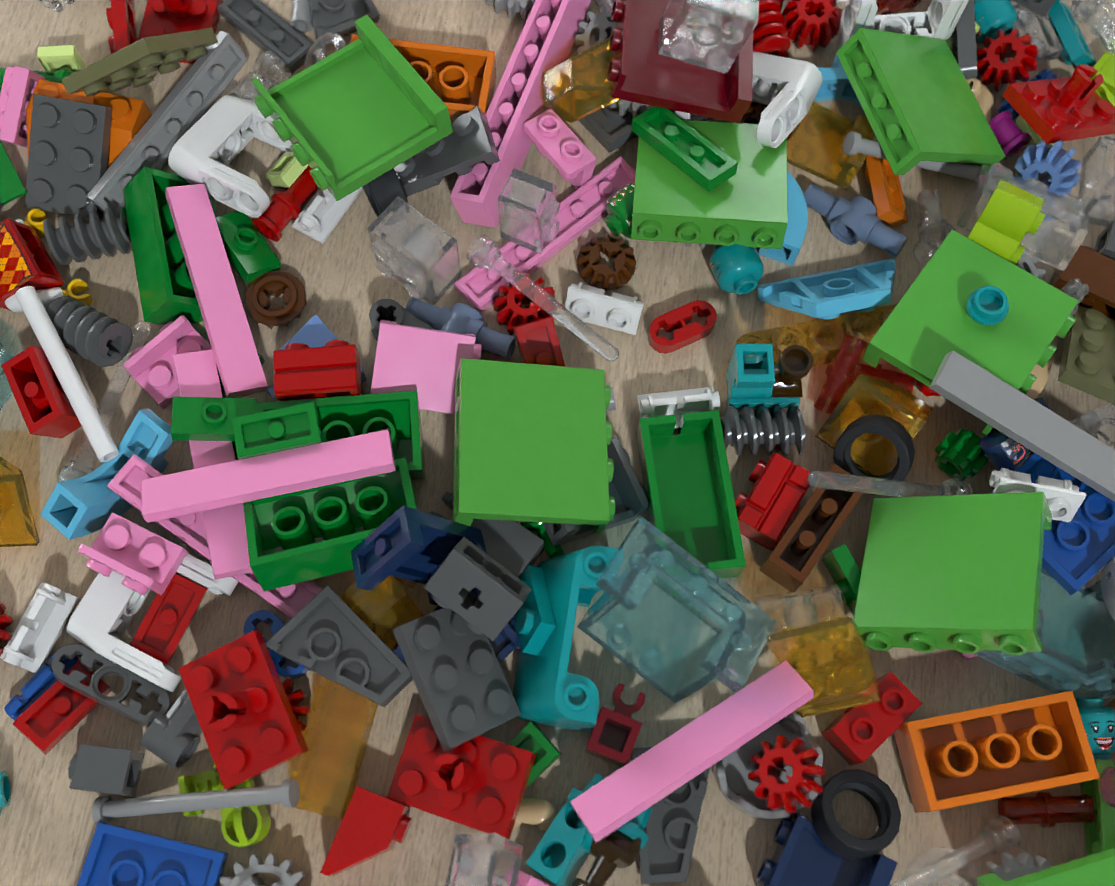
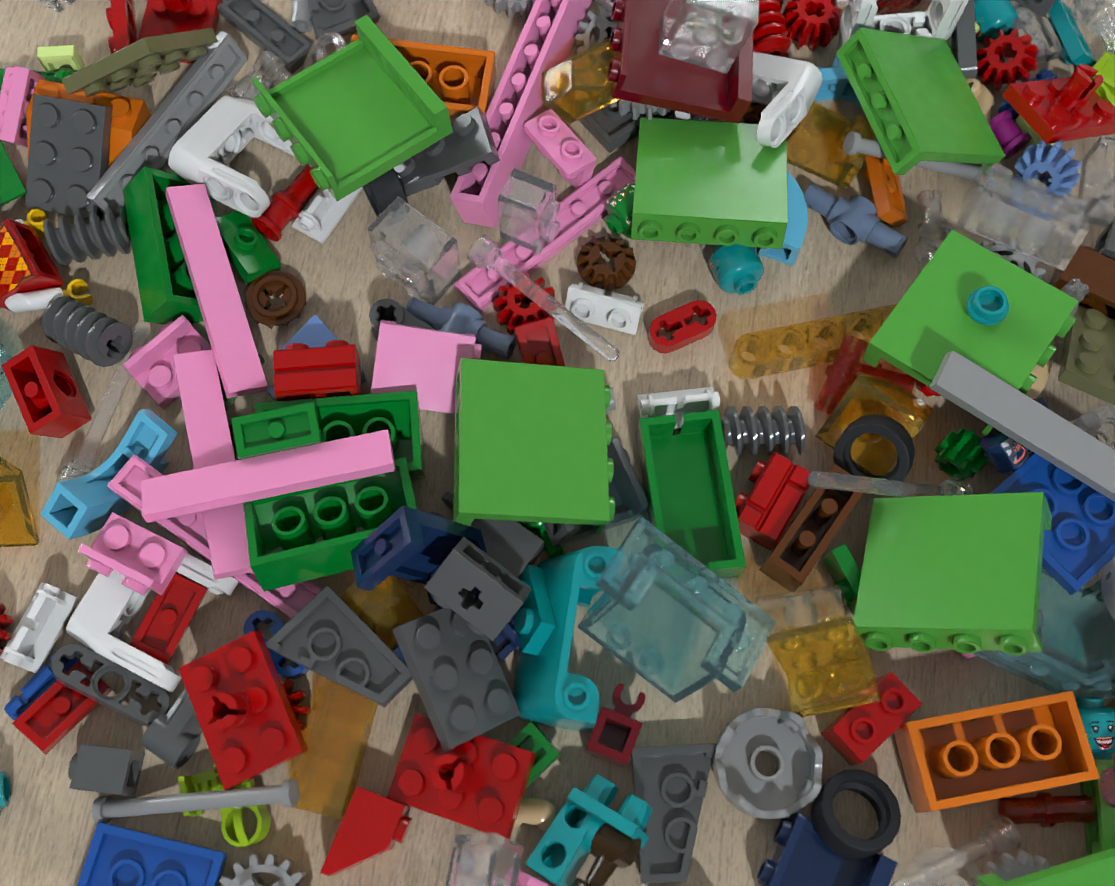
(67, 374): white piece -> none
(207, 417): green plate -> none
(285, 171): yellowish green tile -> none
(684, 147): green plate -> none
(691, 750): bright pink tile -> none
(760, 382): teal hips -> none
(773, 762): red gear -> none
(833, 291): medium azure wing -> none
(1006, 220): lime brick -> none
(1061, 495): white hinge -> none

